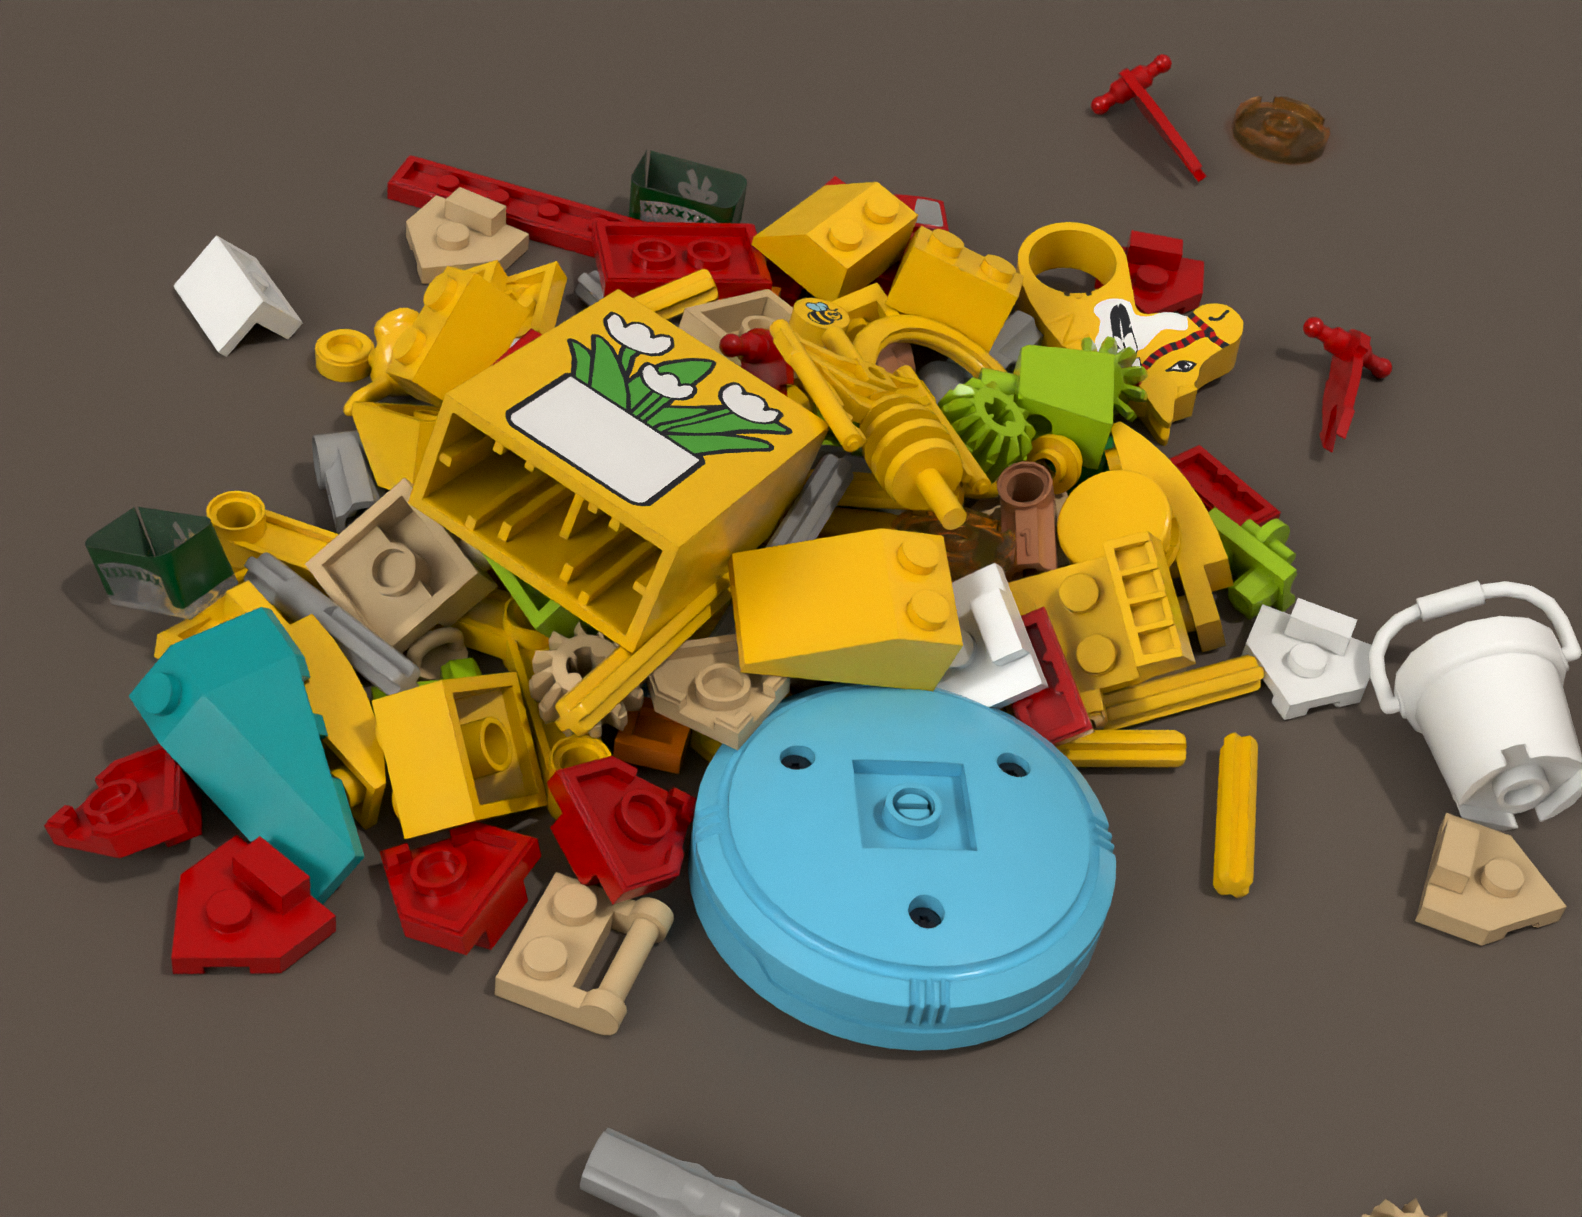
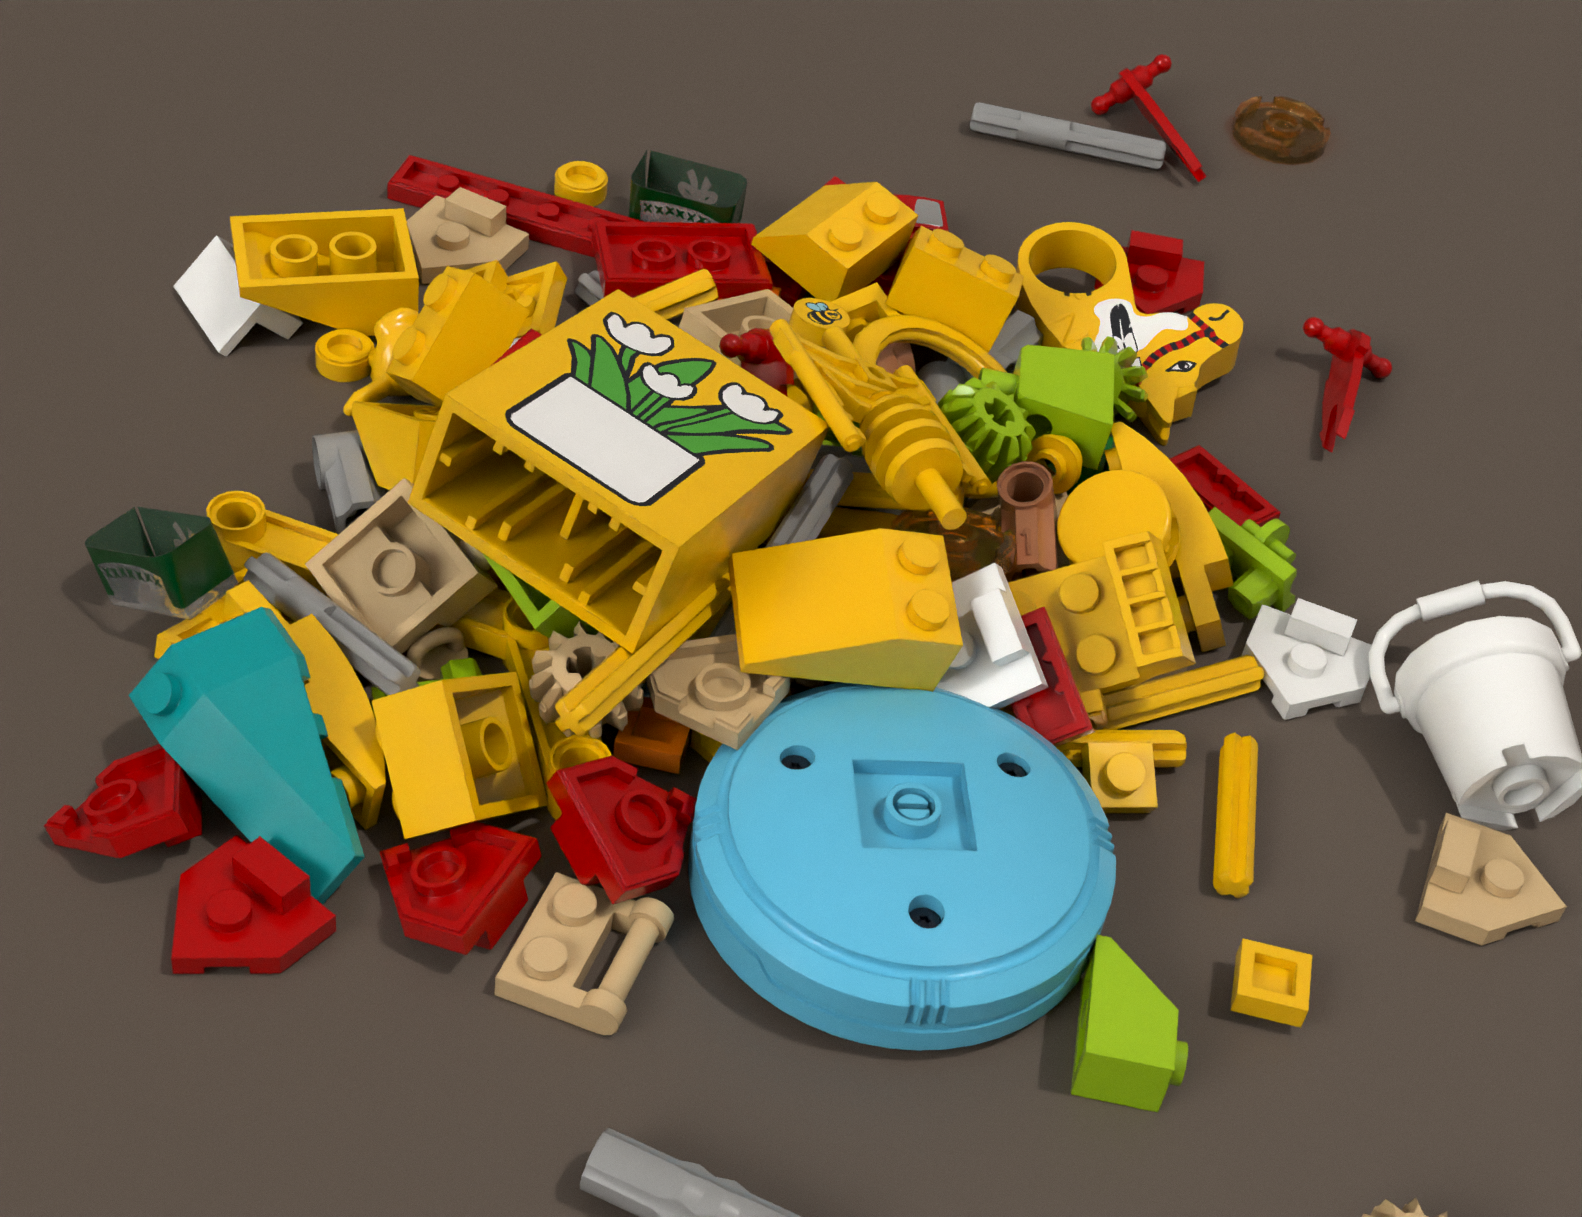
(328, 265): none -> yellow slope
(581, 183): none -> yellow tile
(1068, 136): none -> light grey axle
(1121, 775): none -> yellow plate
(1125, 1033): none -> lime slope
(1271, 983): none -> yellow plate

